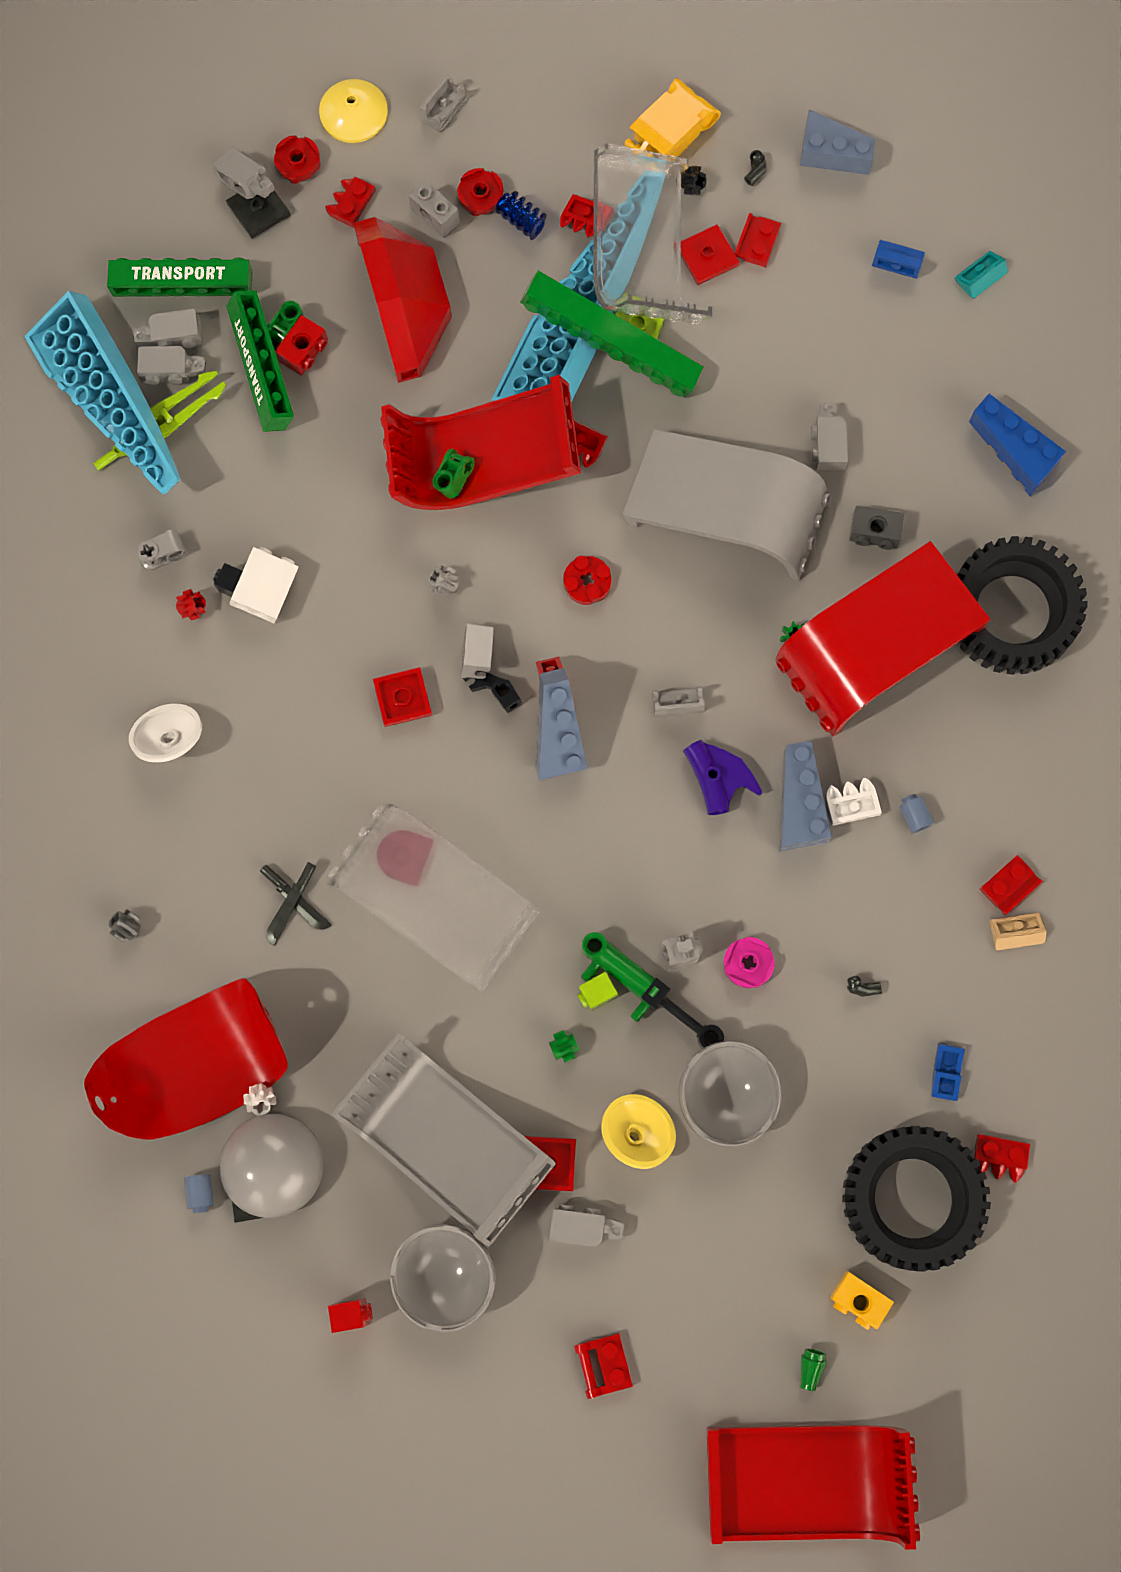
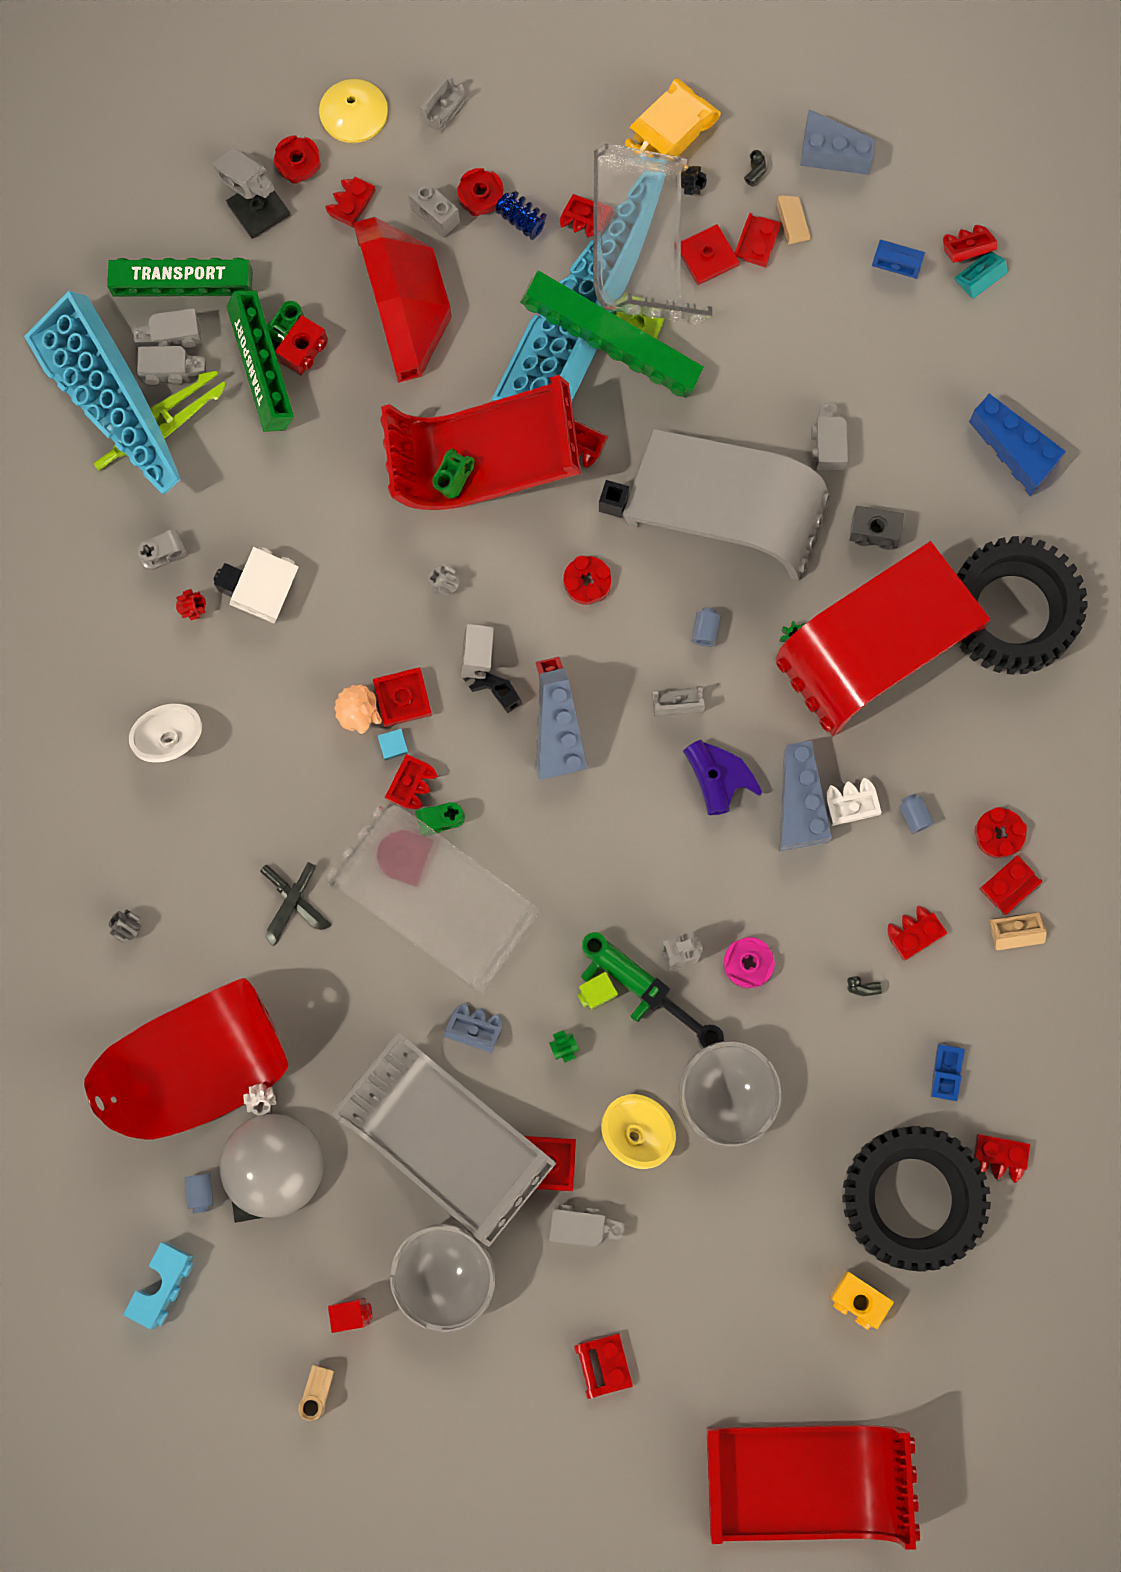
(172, 1266): none -> medium azure arch
(317, 1390): none -> tan piece
(356, 708): none -> light nougat animal
(393, 744): none -> medium azure tile
(409, 782): none -> red plate
(437, 818): none -> green piece
(474, 1029): none -> sand blue plate
(613, 498): none -> black brick
(706, 627): none -> sand blue brick
(792, 219): none -> tan slope
(812, 1367): green cone -> none
(916, 934): none -> red plate
(969, 244): none -> red plate
(986, 836): none -> red plate

